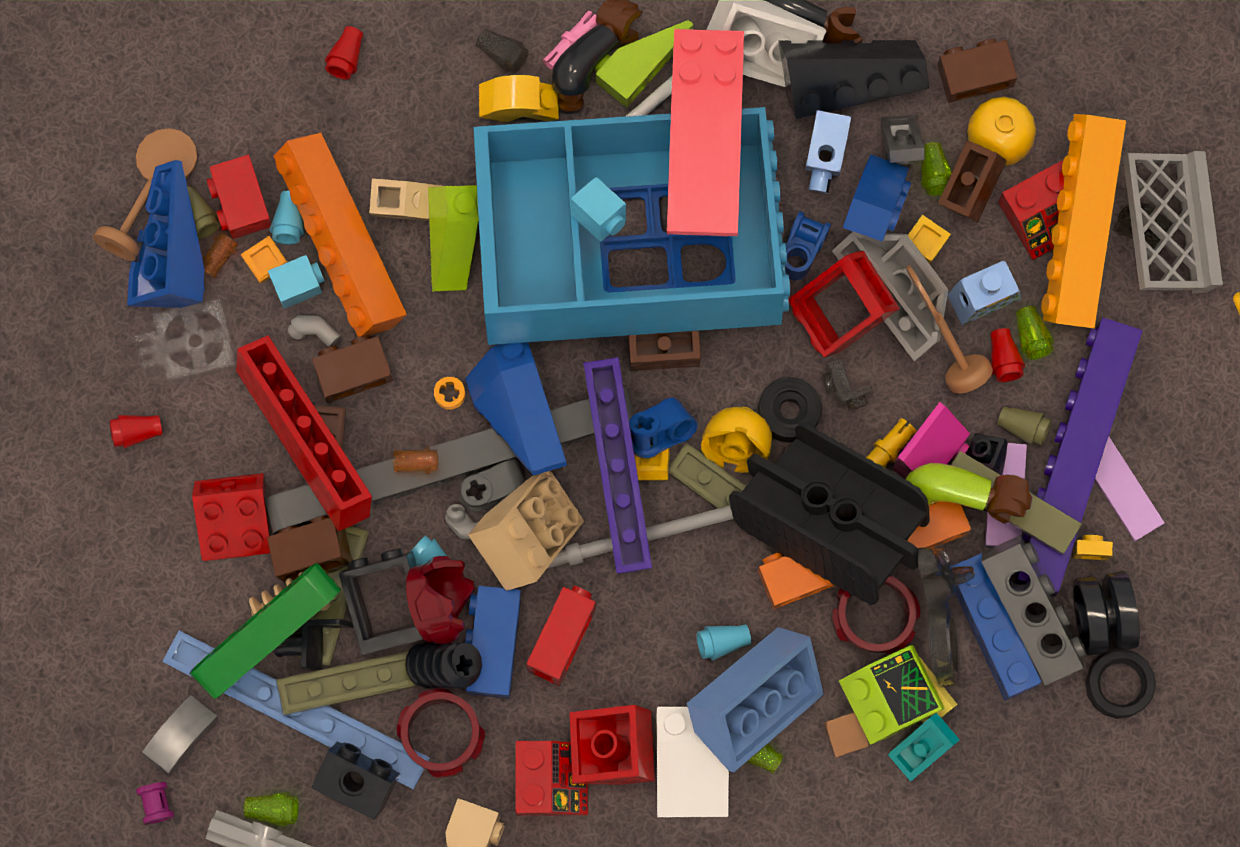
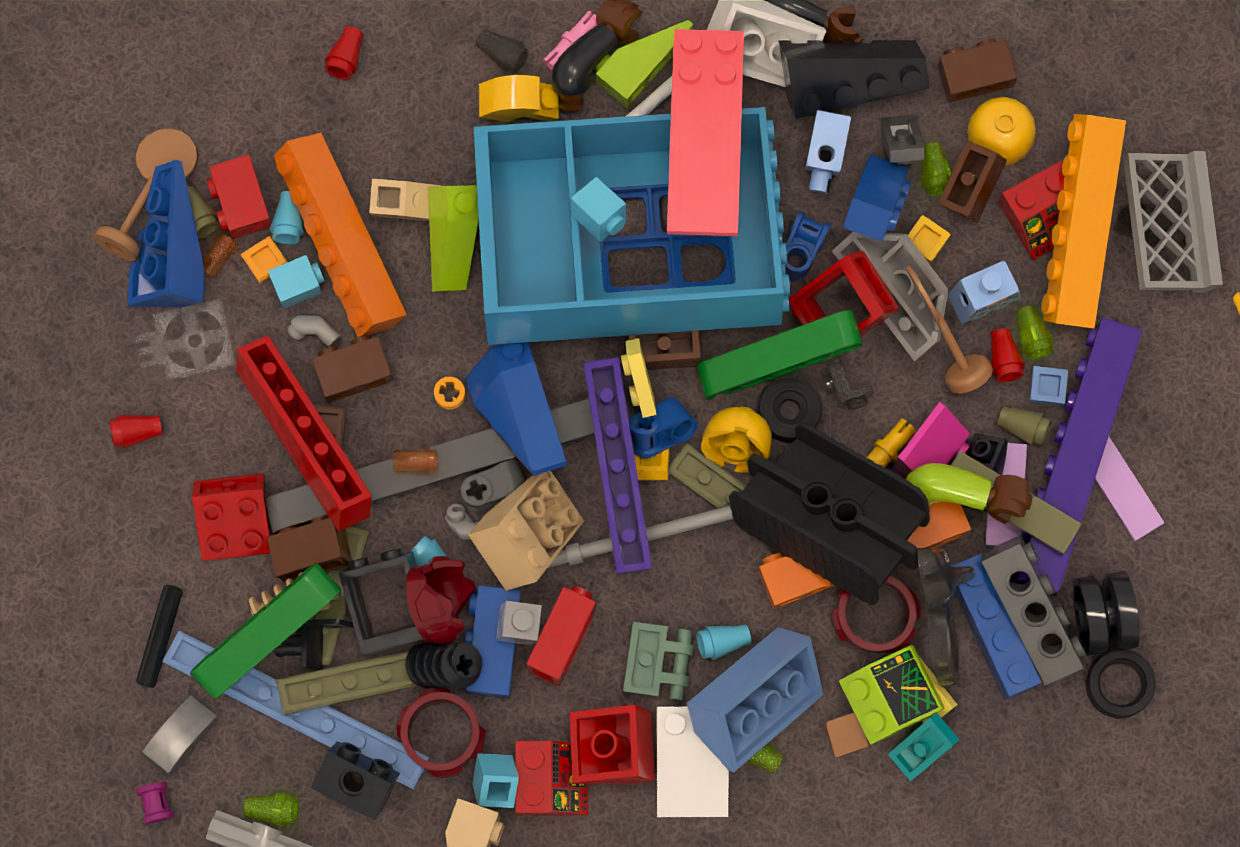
(159, 636): none -> black axle
(495, 780): none -> medium azure brick
(518, 623): none -> light grey brick
(641, 391): none -> light yellow plate
(646, 661): none -> sand green plate
(780, 354): none -> green beam
(1048, 386): none -> medium blue plate
(1092, 548): yellow plate -> none

